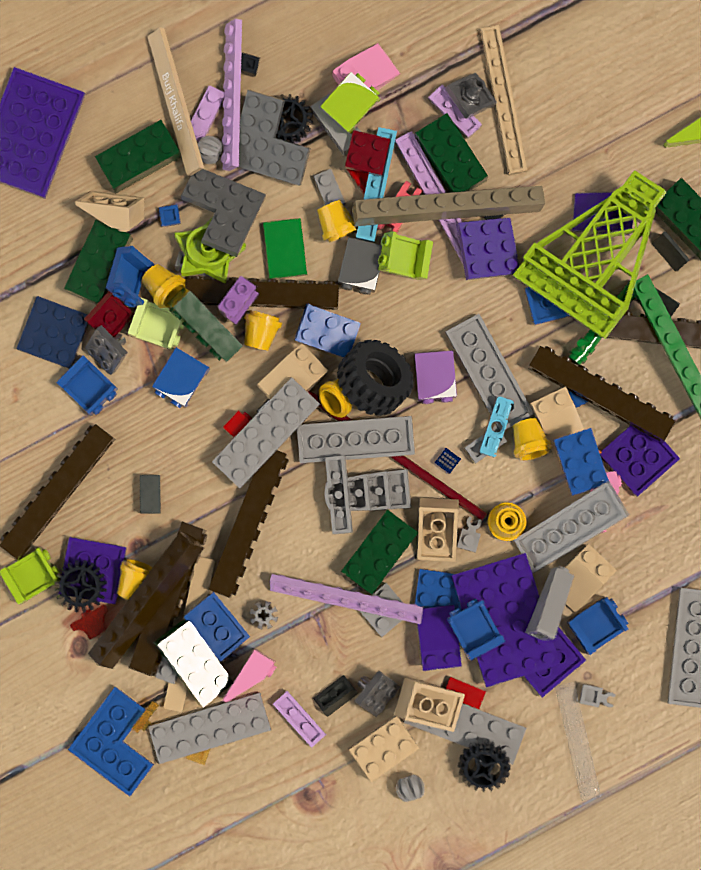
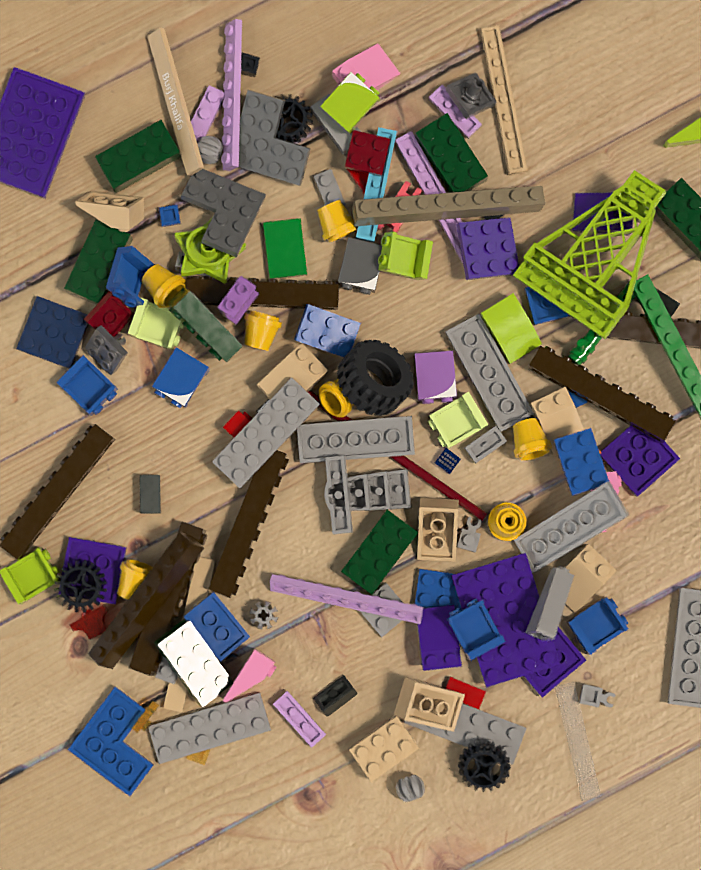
(376, 693): flat silver plate -> none
(457, 421): none -> yellowish green panel
(499, 414): medium azure piece -> none
(511, 328): none -> lime slope
(670, 251): pearl dark grey slope -> none

